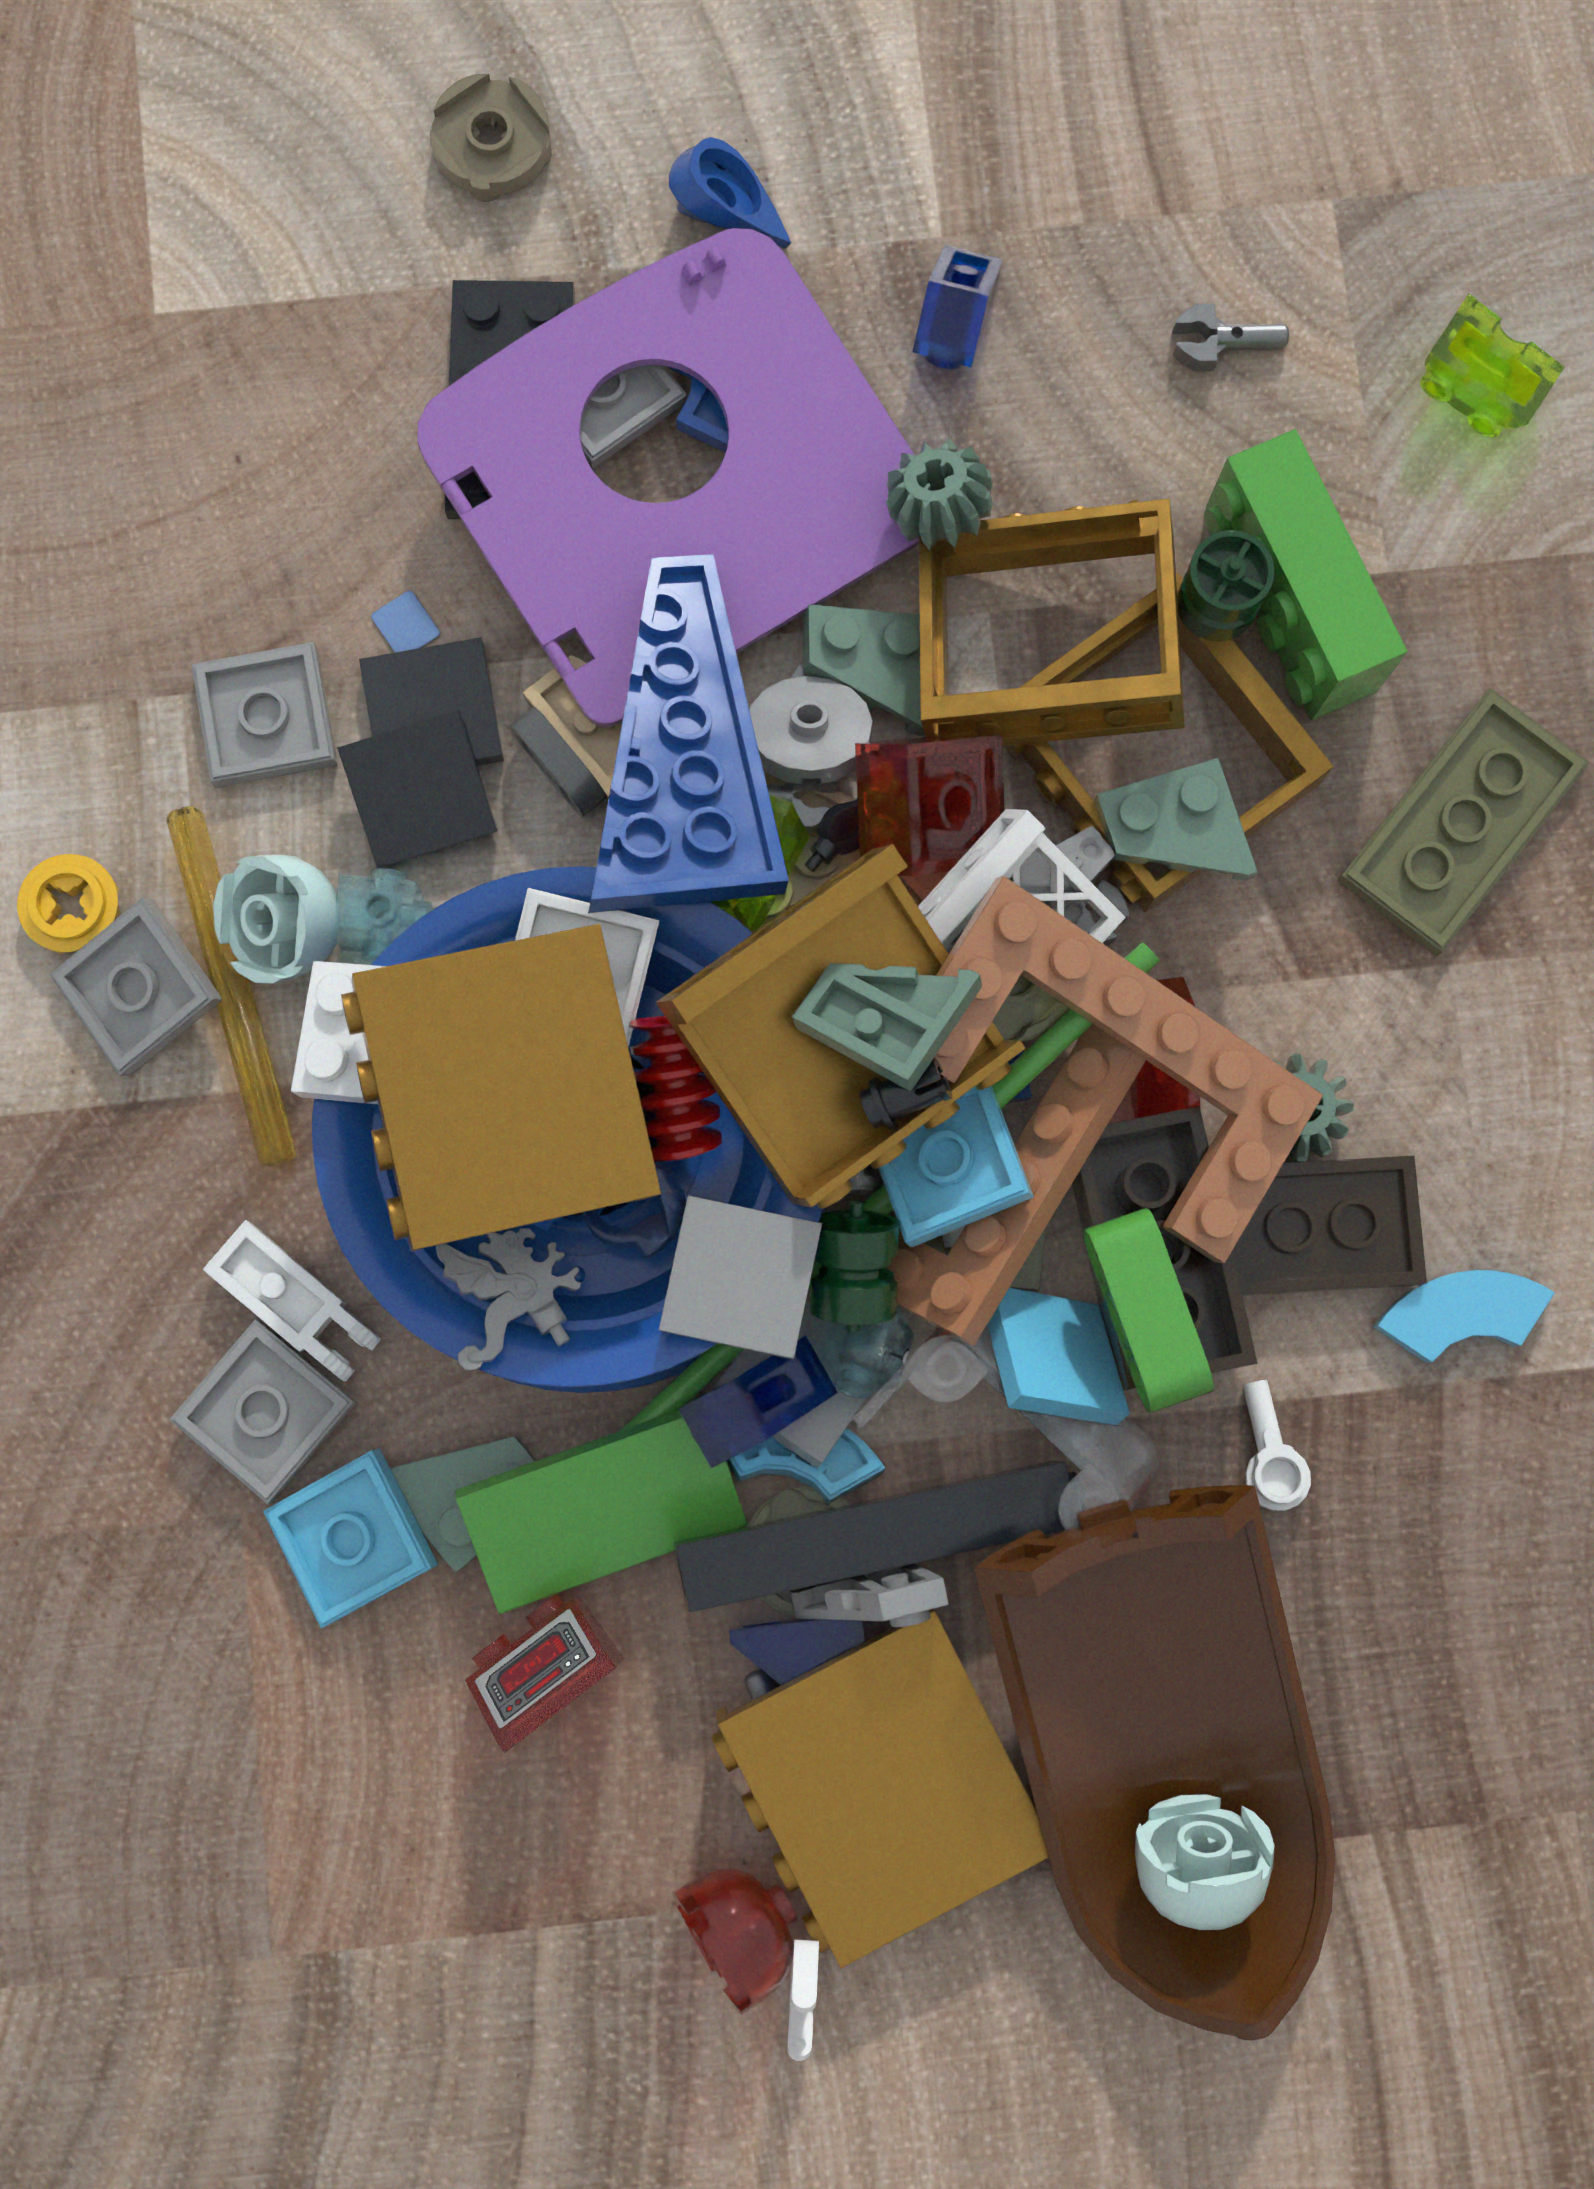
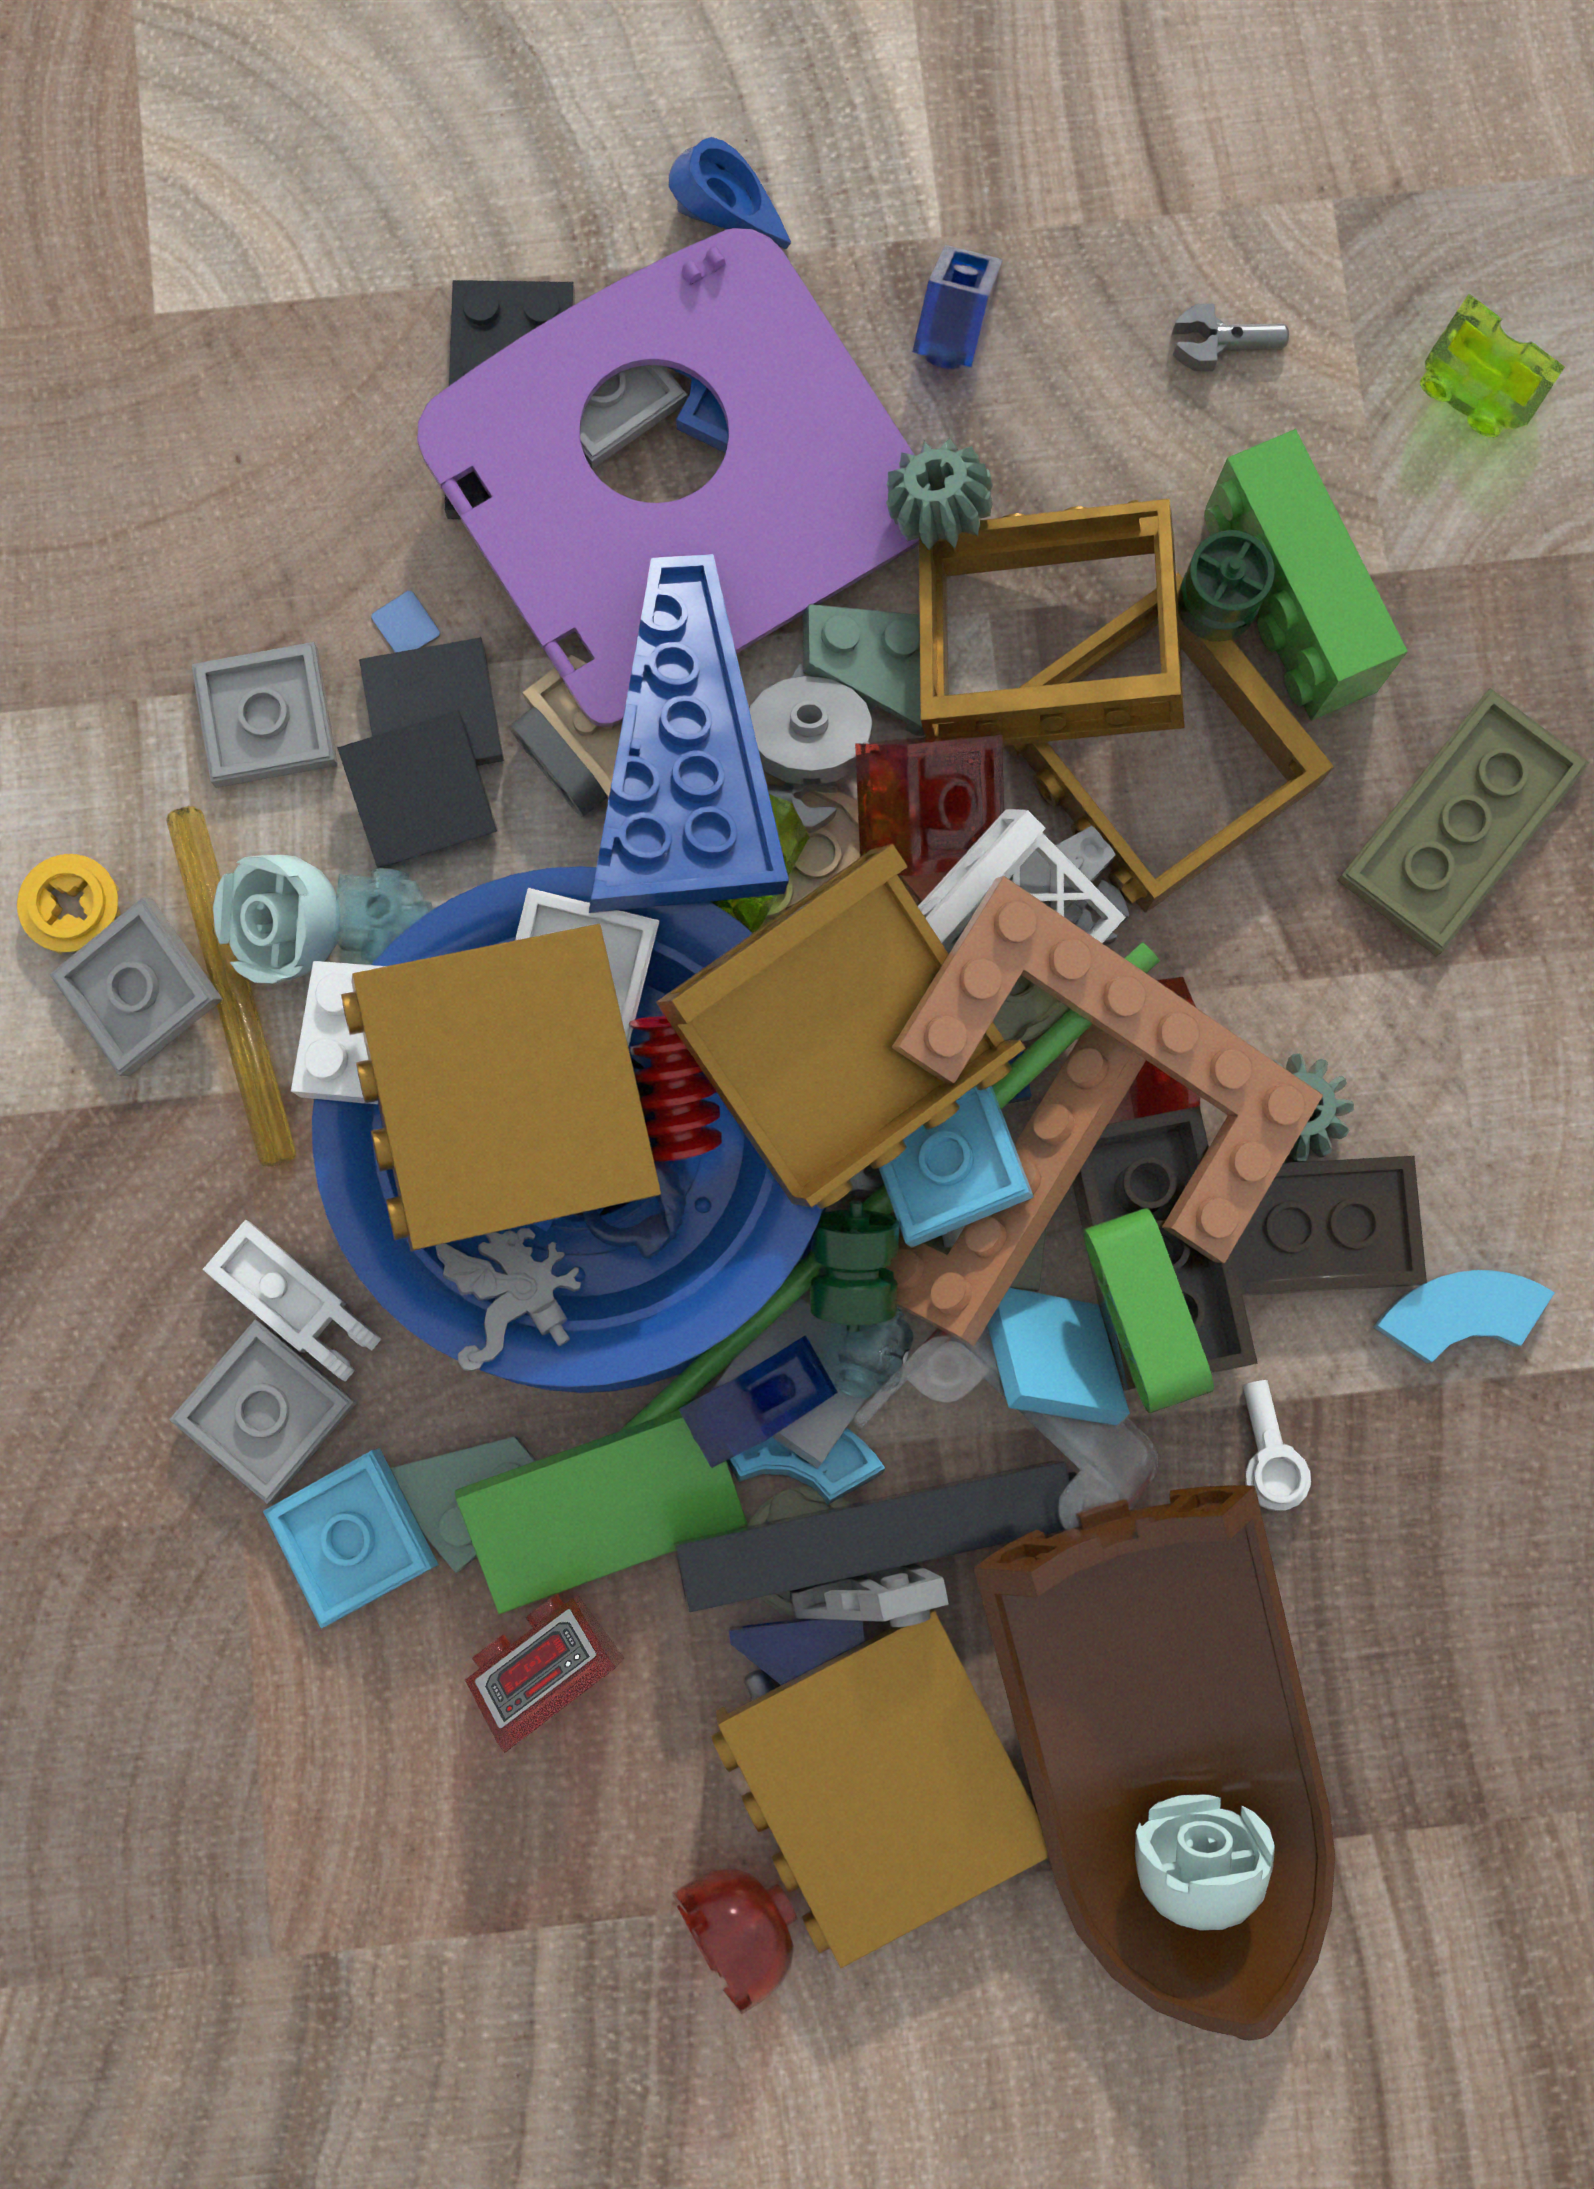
(498, 167): dark tan plate -> none
(740, 1277): light grey tile -> none
(802, 1998): white piece -> none
(837, 834): black piece -> none
(886, 1015): sand green wing -> none
(888, 1101): black pin -> none
(1178, 821): sand green wing -> none

